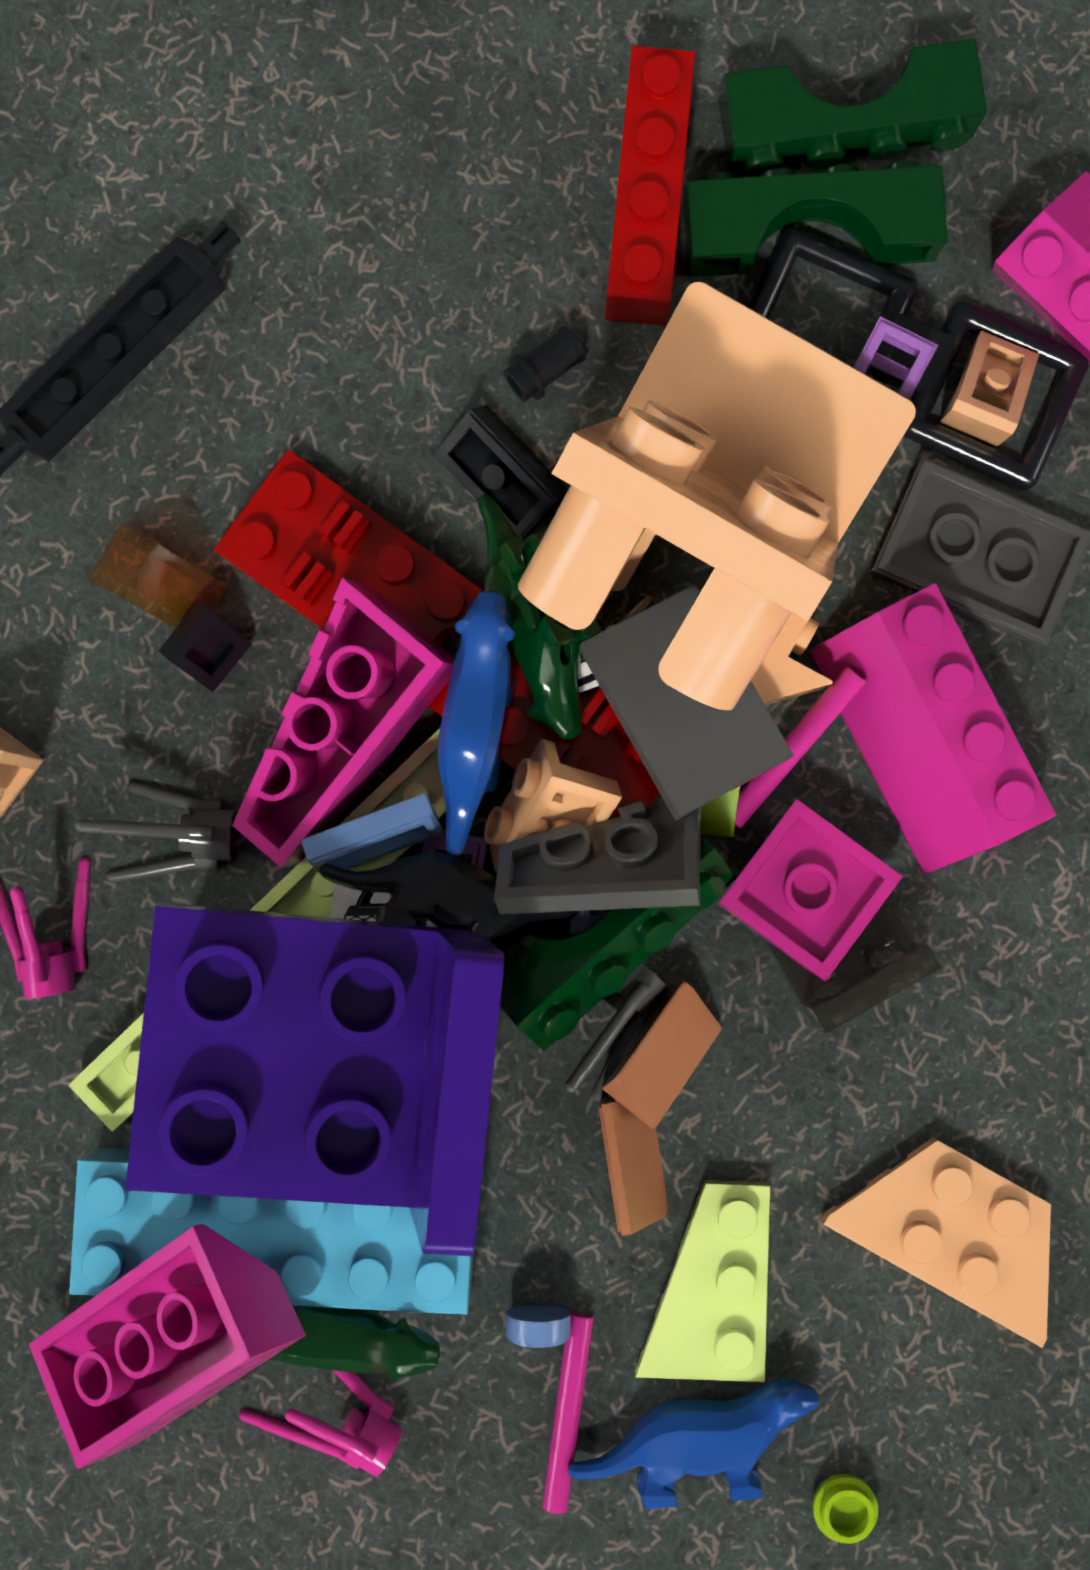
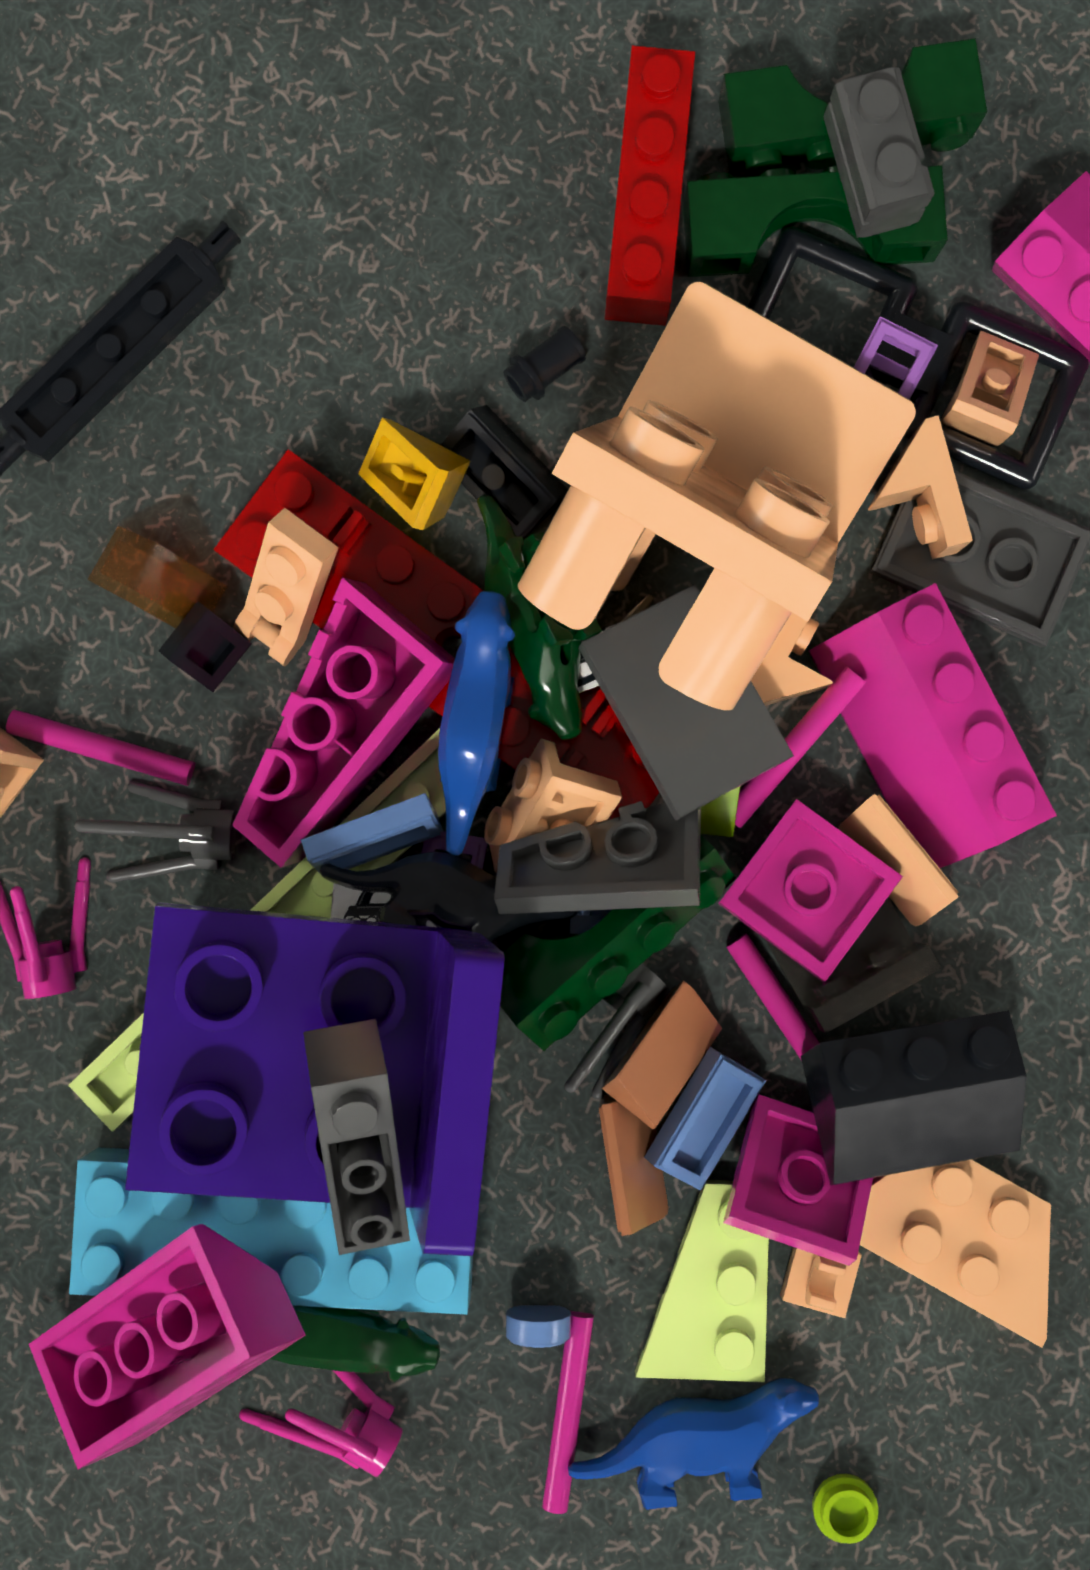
(100, 747): none -> dark pink bar
(286, 586): none -> light nougat plate
(357, 1135): none -> dark grey slope
(412, 473): none -> yellow slope
(705, 1119): none -> medium blue tile
(772, 994): none -> dark pink bar
(786, 1190): none -> dark pink plate
(819, 1282): none -> light nougat tile
(878, 152): none -> dark grey brick
(917, 1096): none -> black slope
(924, 886): none -> light nougat slope
(928, 476): none -> light nougat slope

